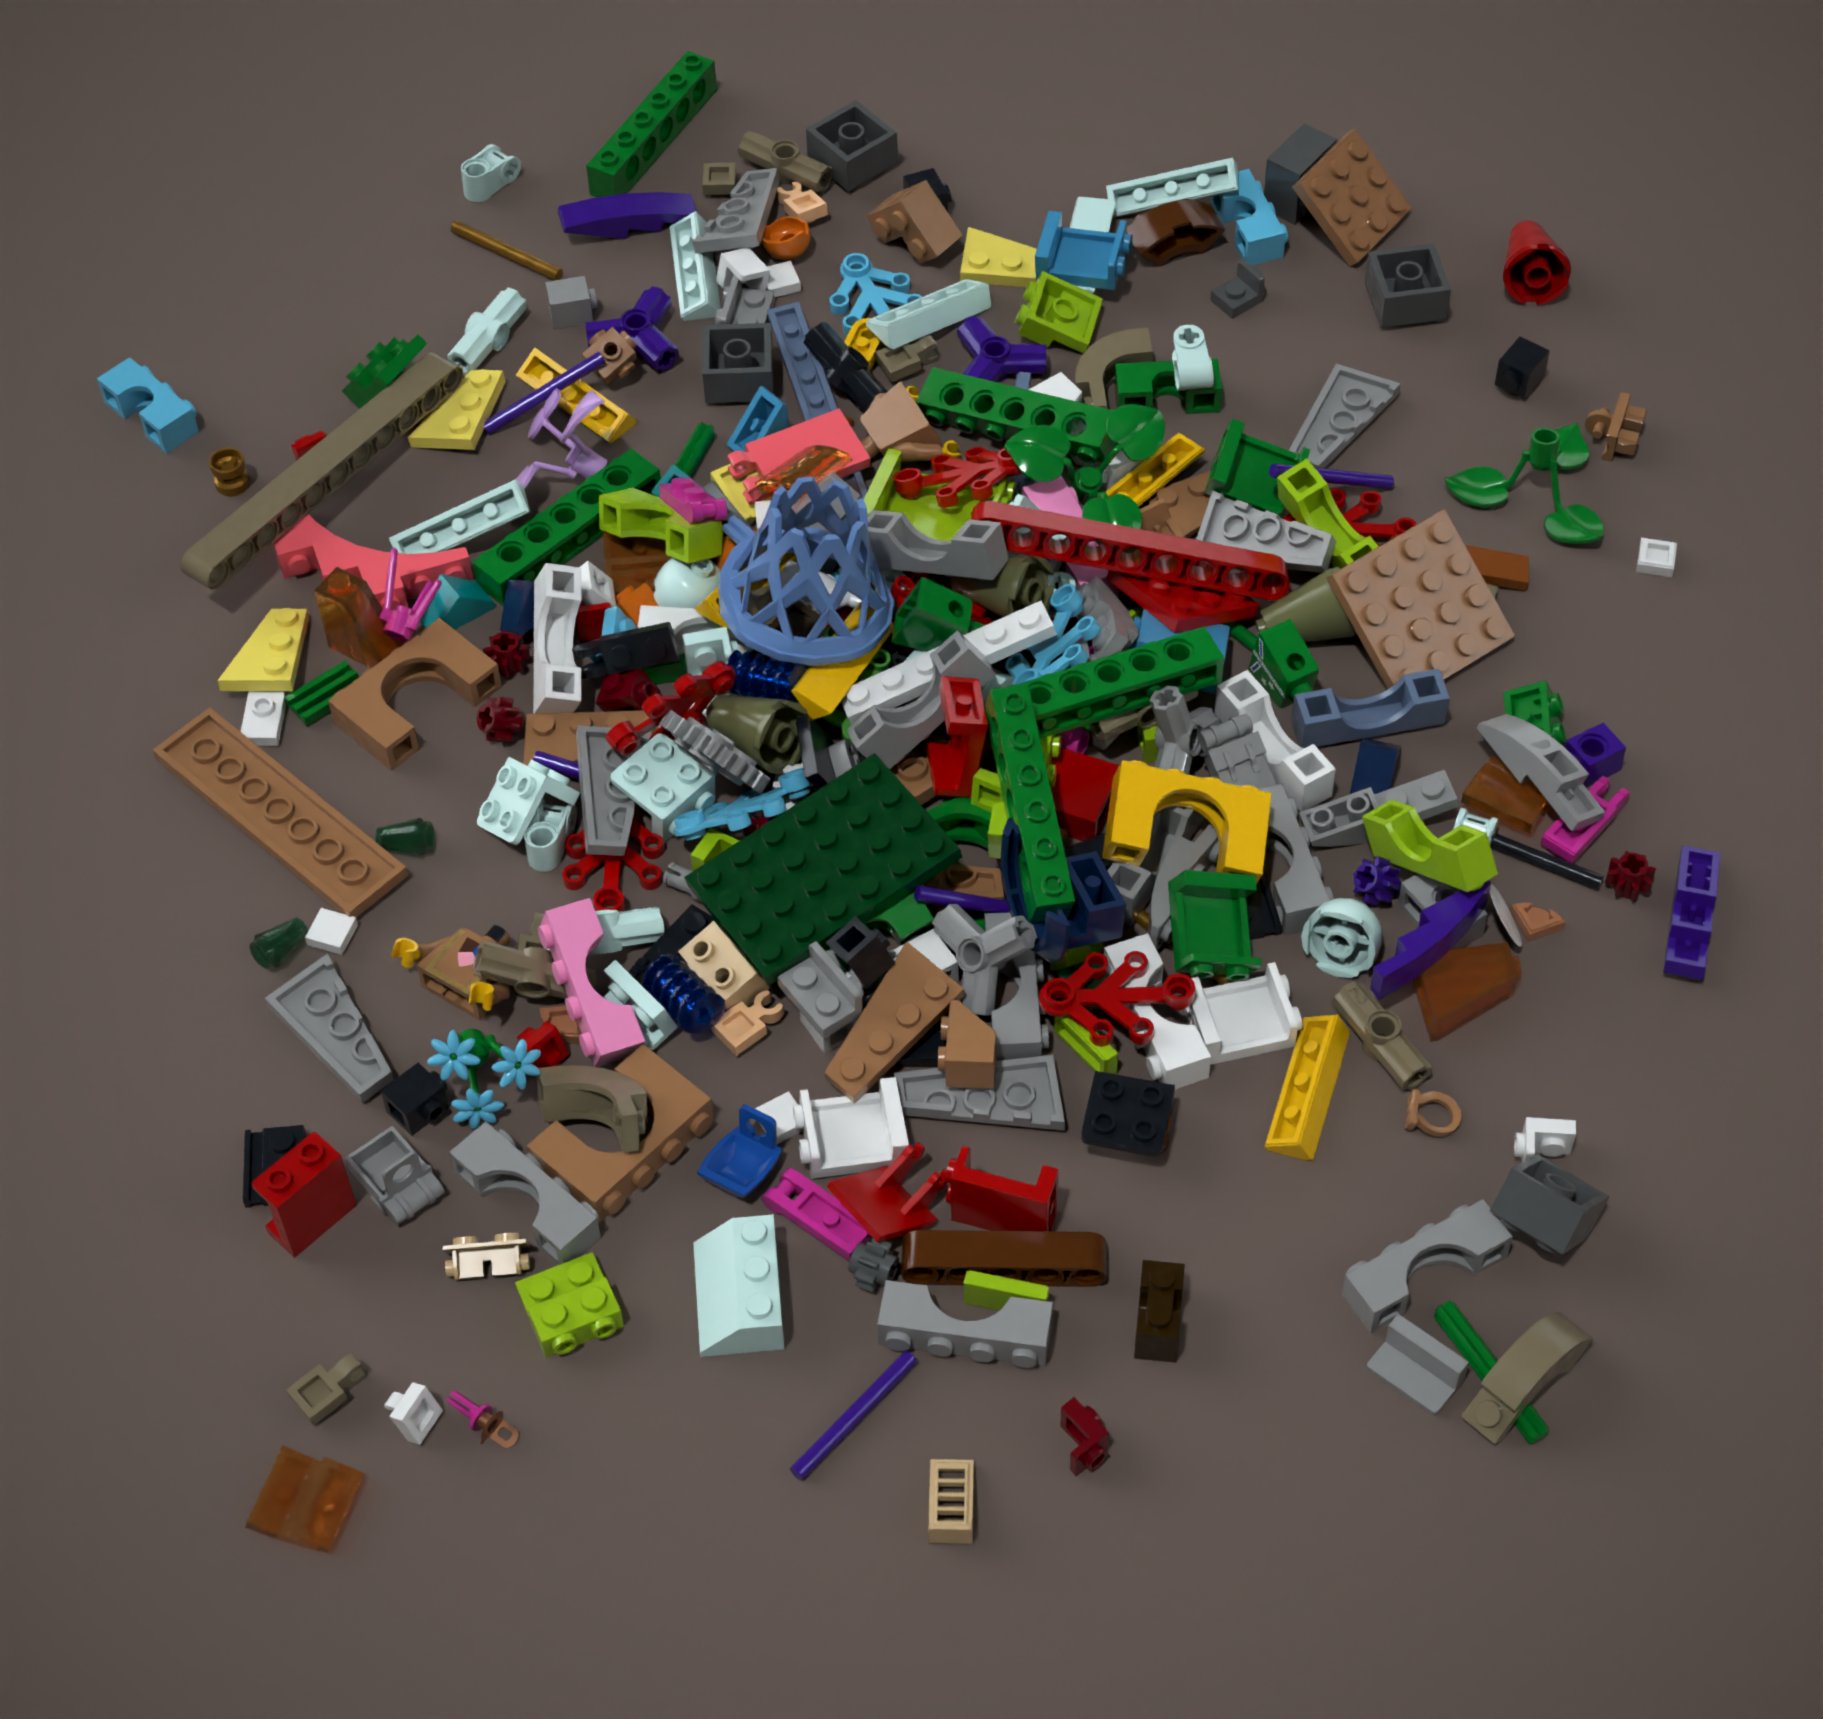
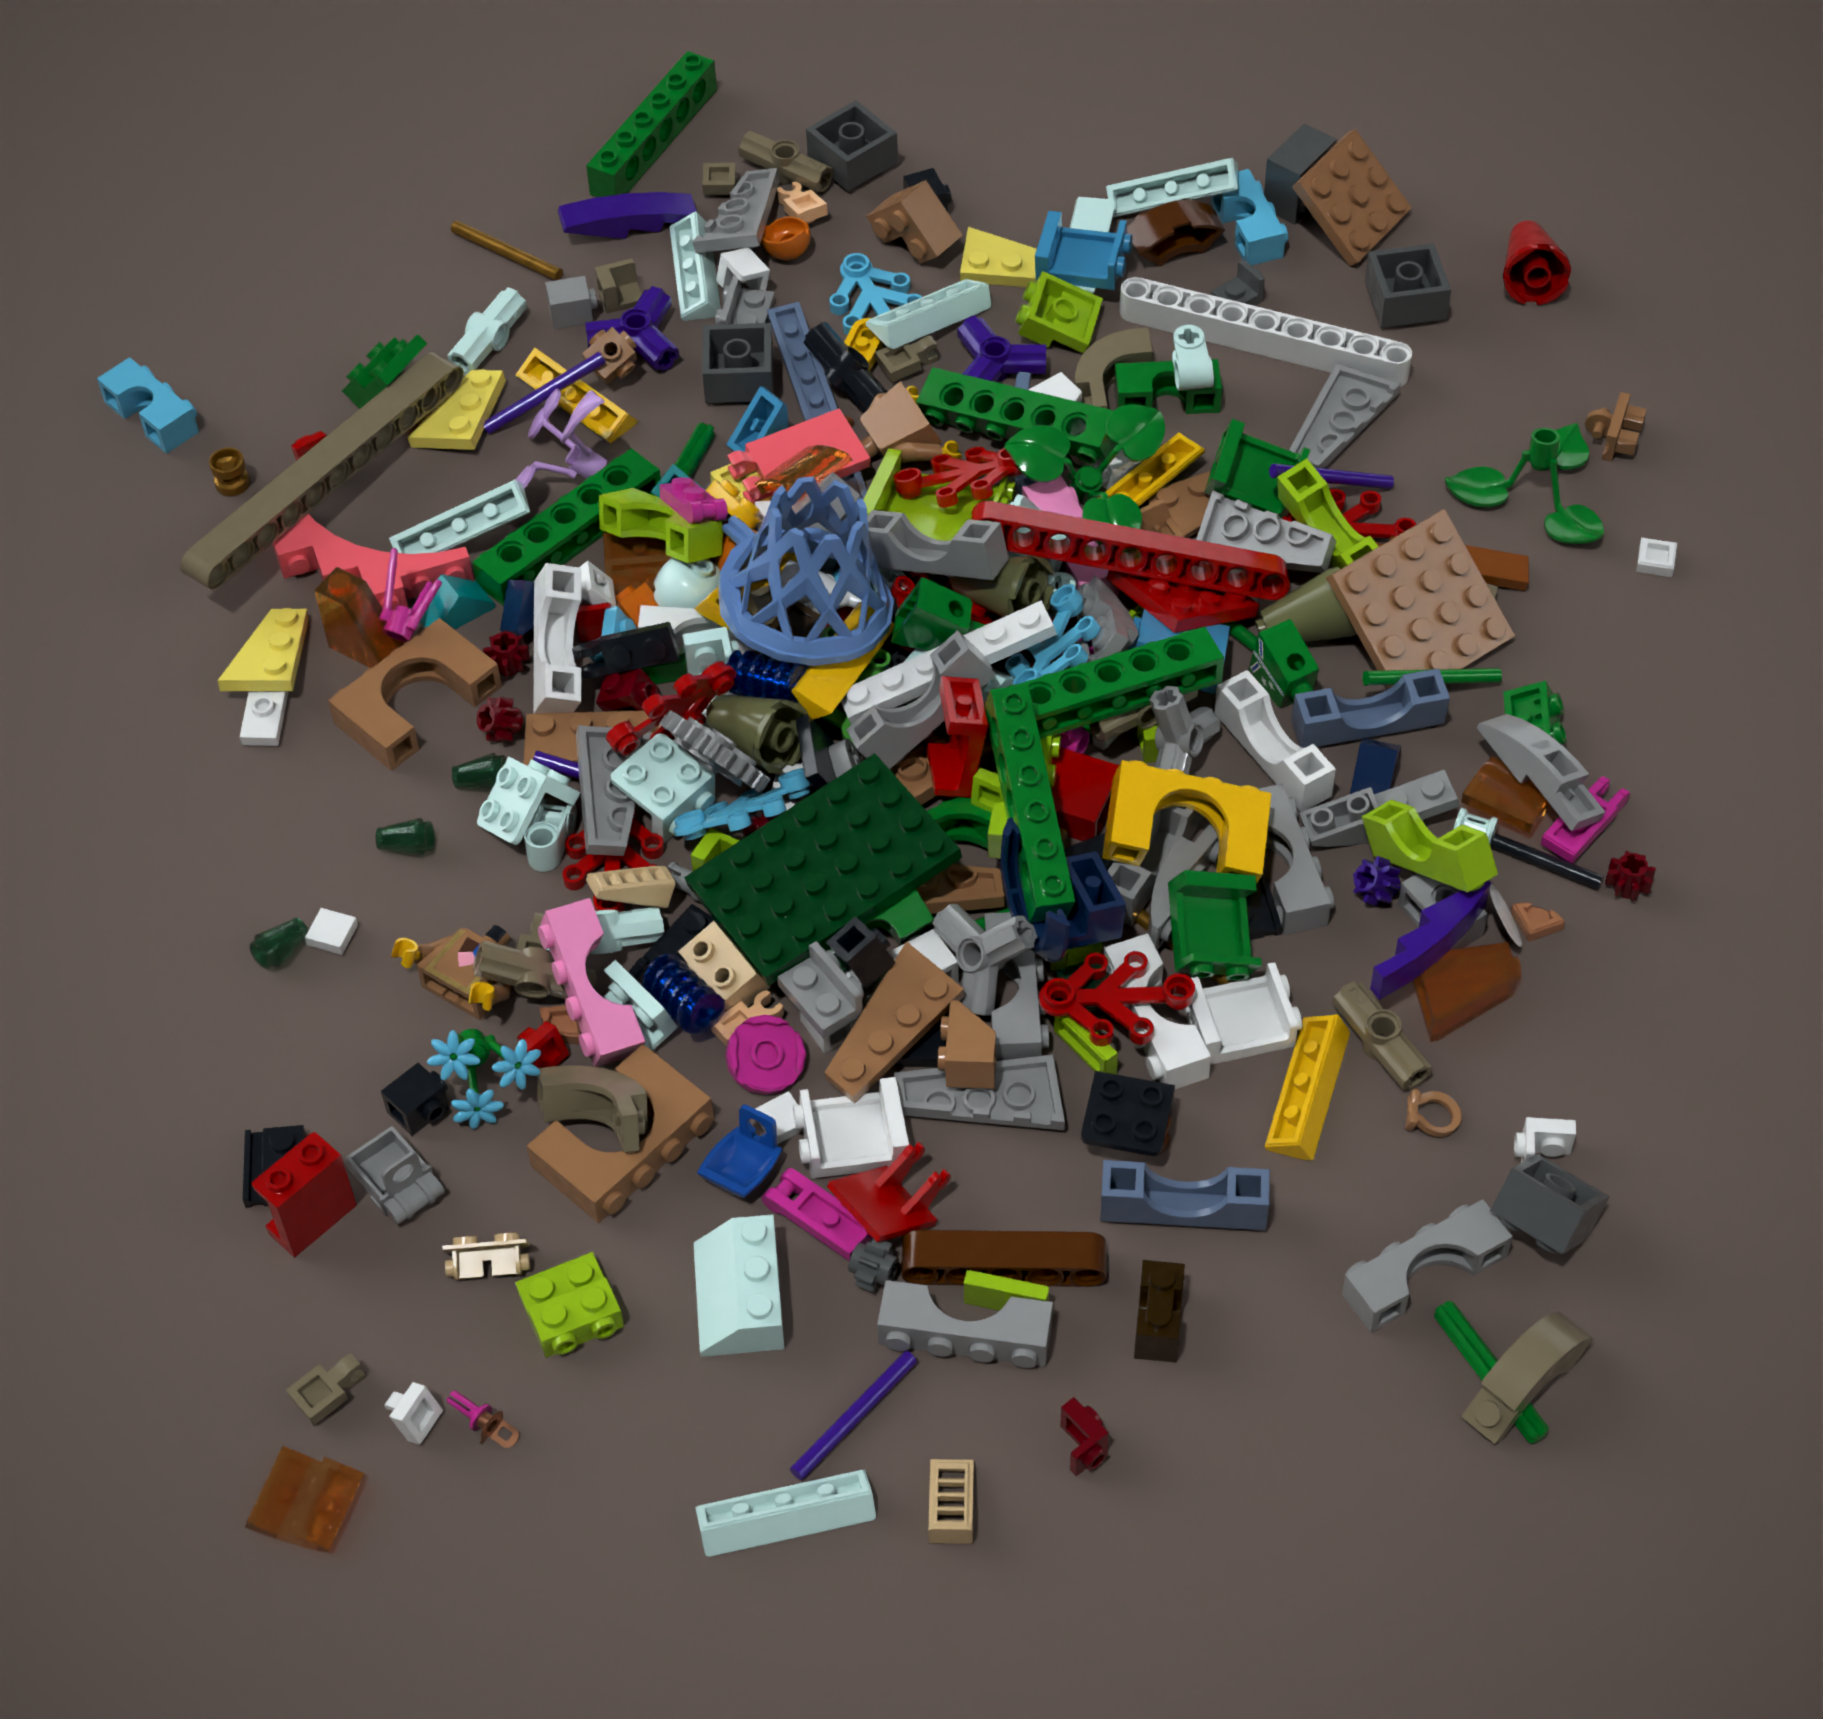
(280, 813): medium nougat plate -> none
(319, 690): green tile -> none
(331, 1027): light grey wing -> none
(478, 773): none -> clear green cone
(488, 173): light aqua piece -> none
(493, 1164): light grey arch -> none
(618, 285): none -> dark tan panel
(638, 886): none -> tan slope
(742, 509): none -> yellow plate
(765, 1055): none -> dark pink tile
(783, 279): white tile -> none
(785, 1513): none -> light aqua slope
(964, 900): dark purple bar -> none
(1000, 1202): red panel -> none
(1230, 1200): none -> sand blue arch
(1236, 753): light grey piece -> none
(1263, 330): none -> white beam
(1343, 937): light aqua cylinder -> none
(1418, 1366): light grey panel -> none
(1450, 676): none -> green bar
(1522, 367): black brick -> none
(1597, 752): dark purple brick -> none
(1692, 912): dark purple slope -> none

